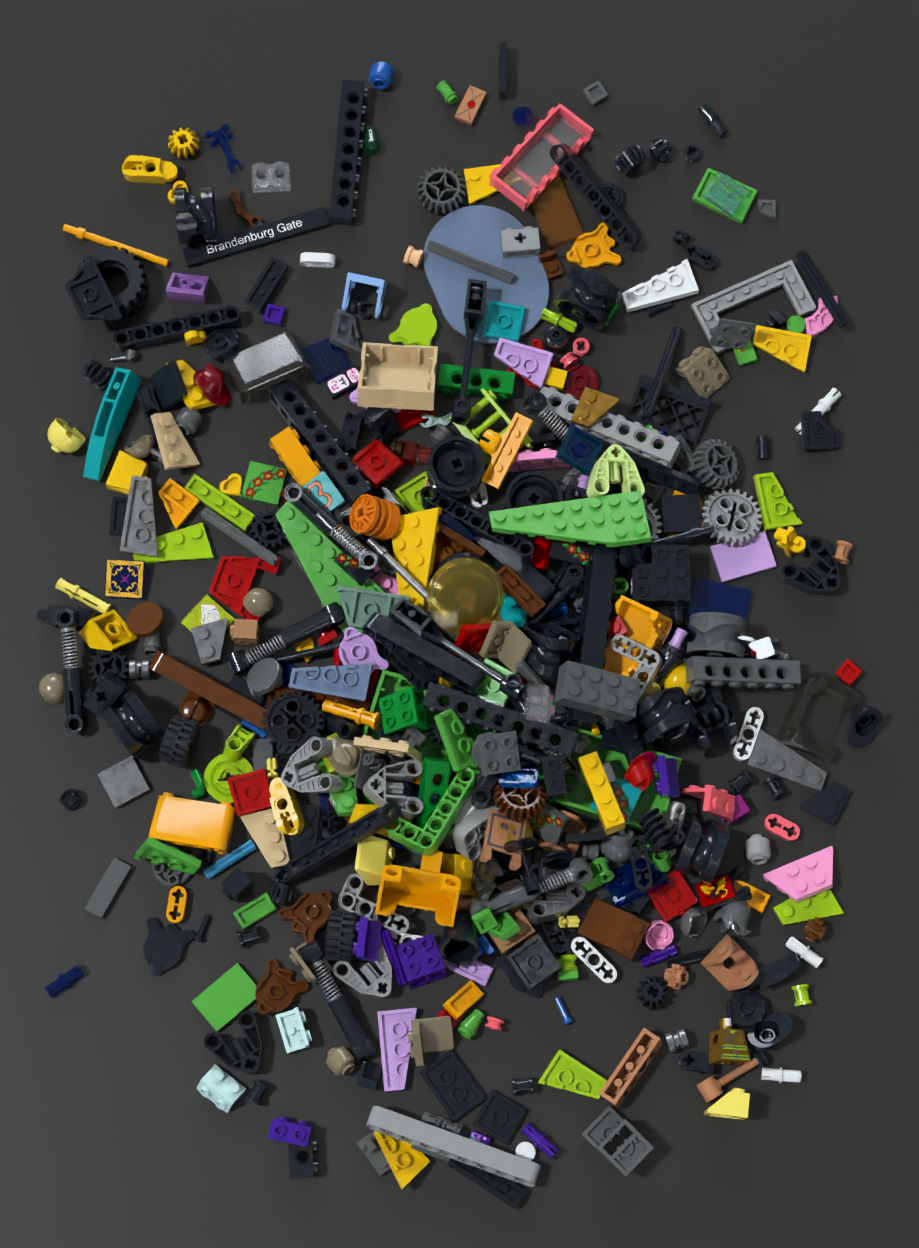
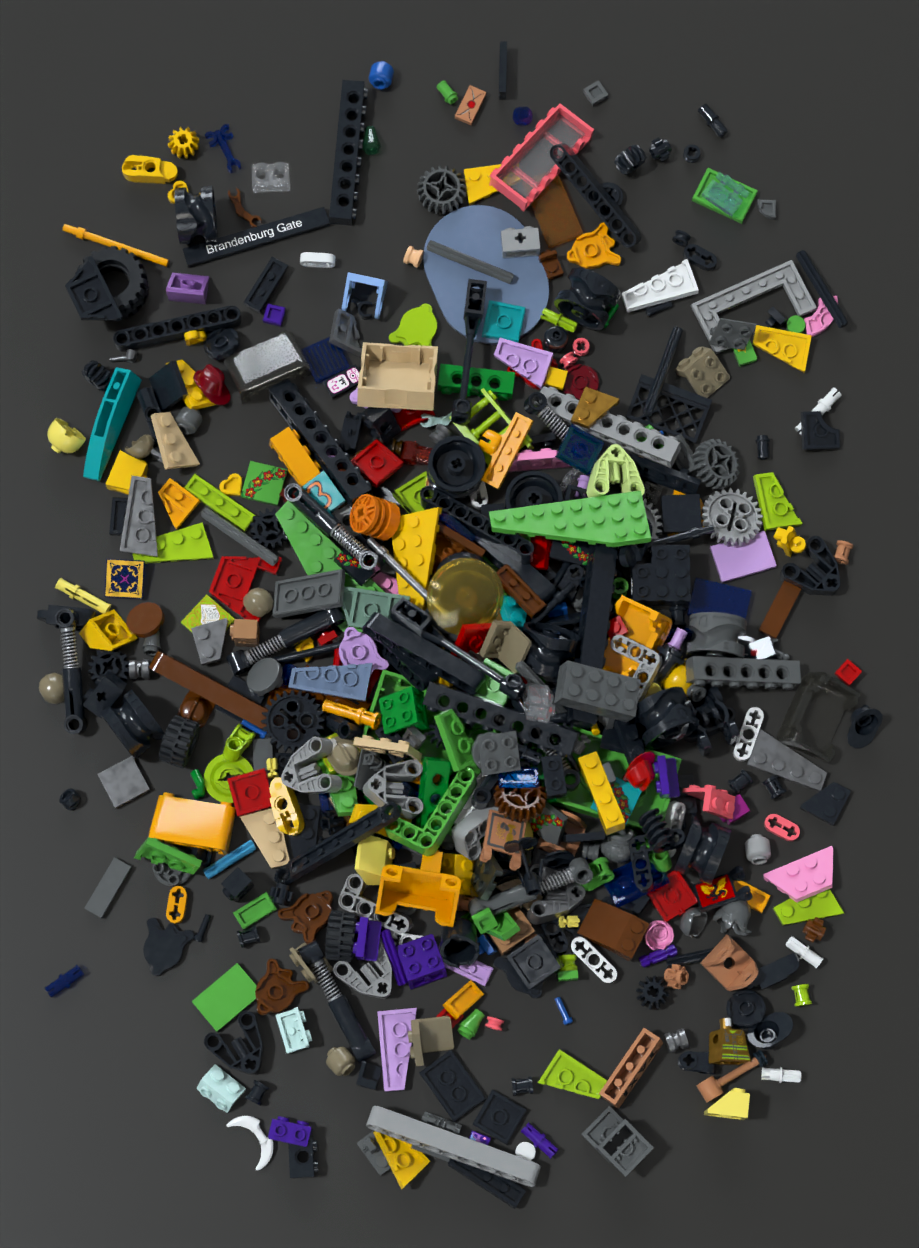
(266, 1144): none -> white piece
(309, 593): none -> dark grey tile
(779, 609): none -> reddish brown tile

